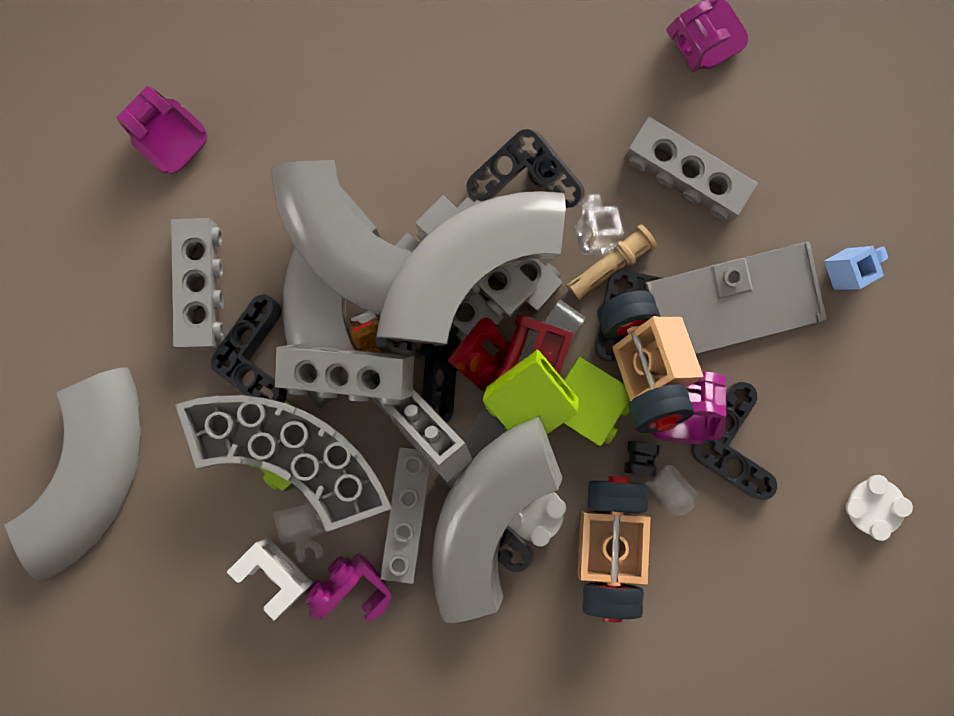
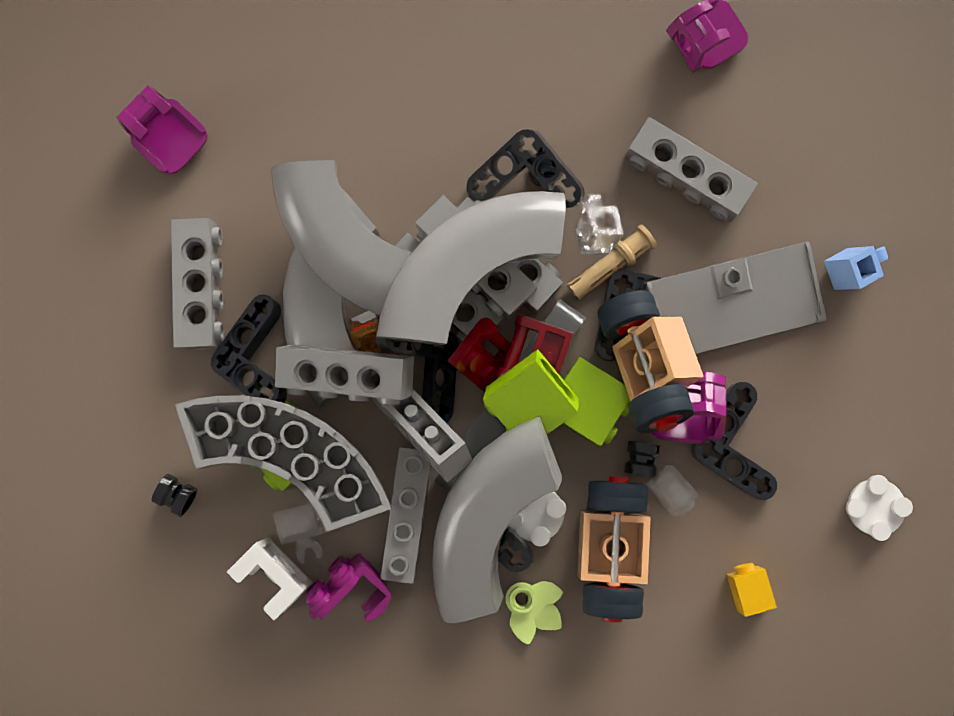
(91, 477): light grey brick -> none
(174, 495): none -> black wheel
(536, 611): none -> yellowish green plate
(751, 589): none -> yellow brick

